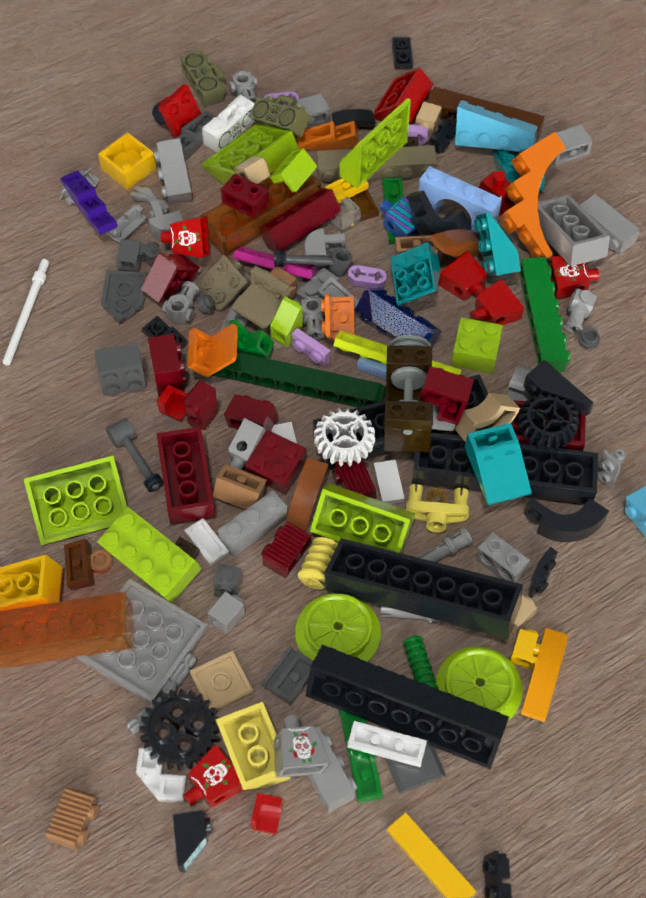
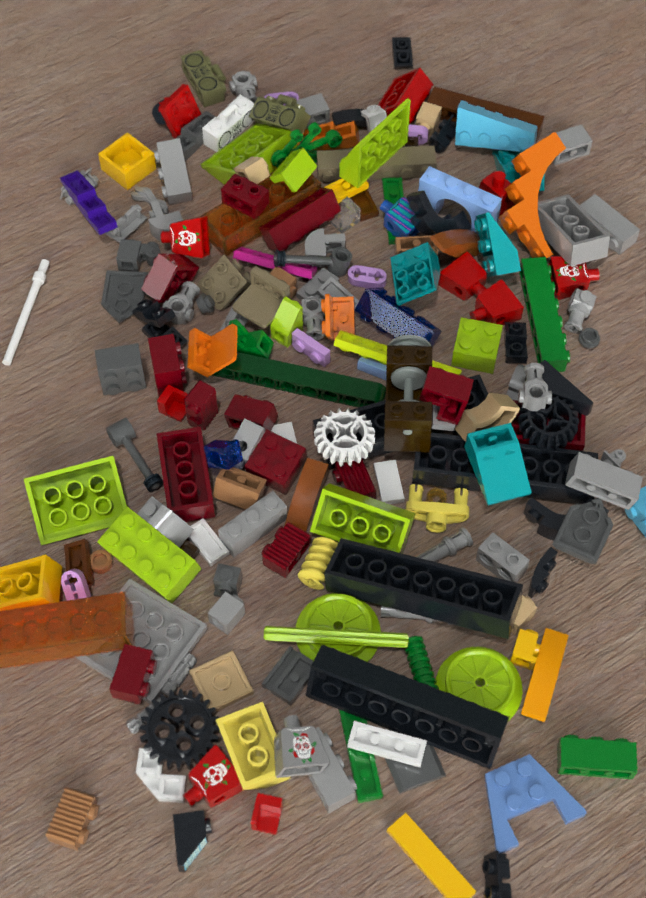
(75, 590): none -> lavender beam
(132, 674): none -> dark red brick
(152, 313): none -> black slope
(165, 521): none -> light grey brick
(223, 454): none -> clear blue brick
(332, 138): none -> green plant
(333, 636): none -> lime axle
(374, 116): none -> white bracket
(515, 342): none -> black slope
(519, 789): none -> medium blue wing
(534, 387): none -> light grey connector
(584, 531): none -> dark grey tile
(597, 757): none -> green brick
(604, 481): none -> light grey brick

